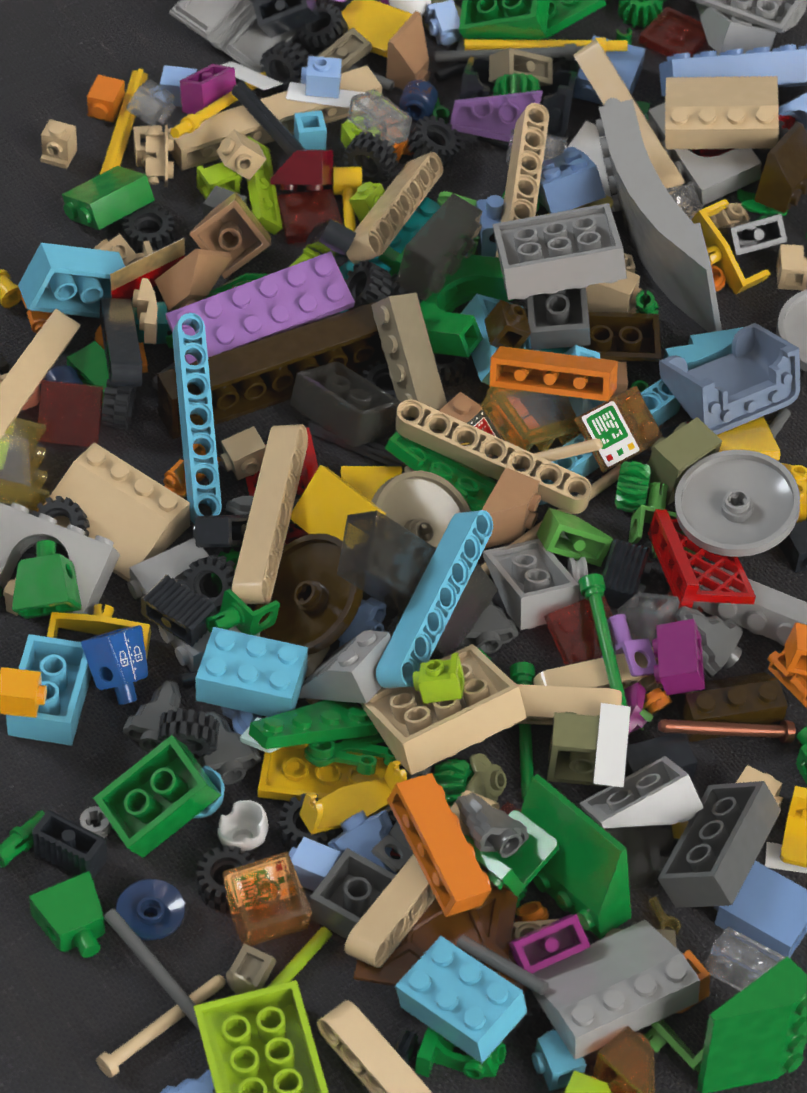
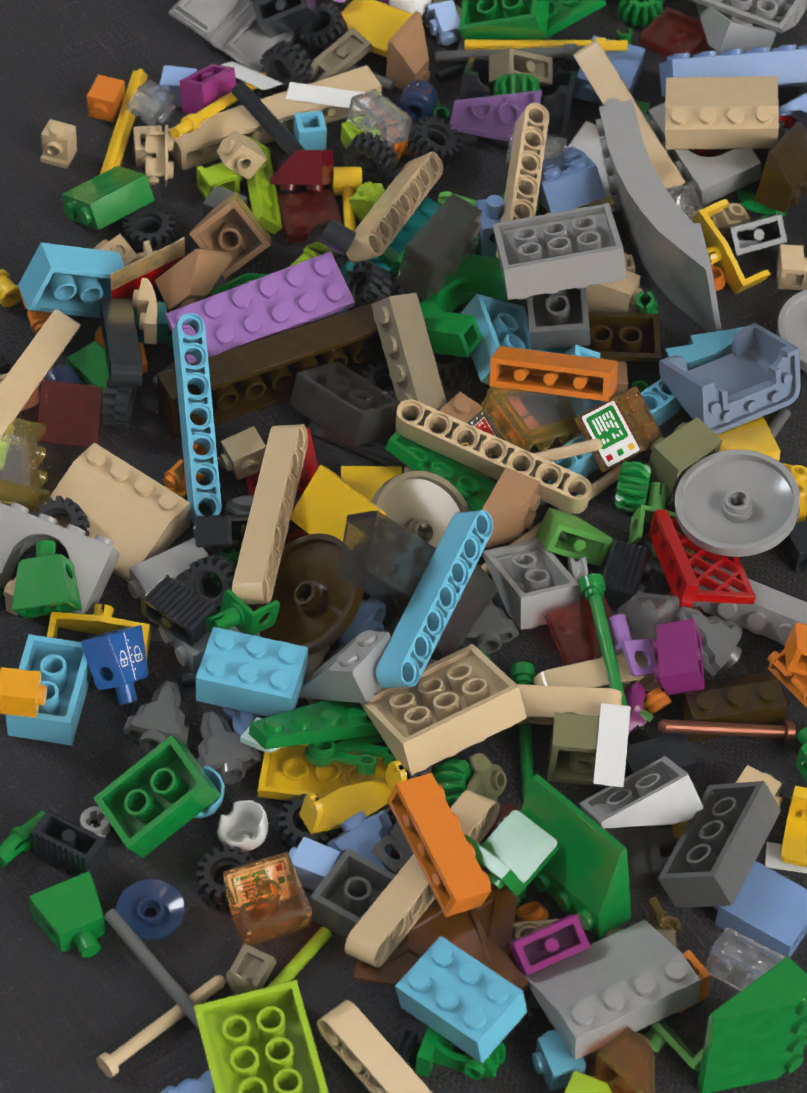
(190, 728): black tyre -> none
(322, 76): light blue brick -> none
(440, 680): lime brick -> none
(491, 827): dark grey rock -> none
(502, 965): dark grey bar -> none
(507, 325): dark brown brick -> none

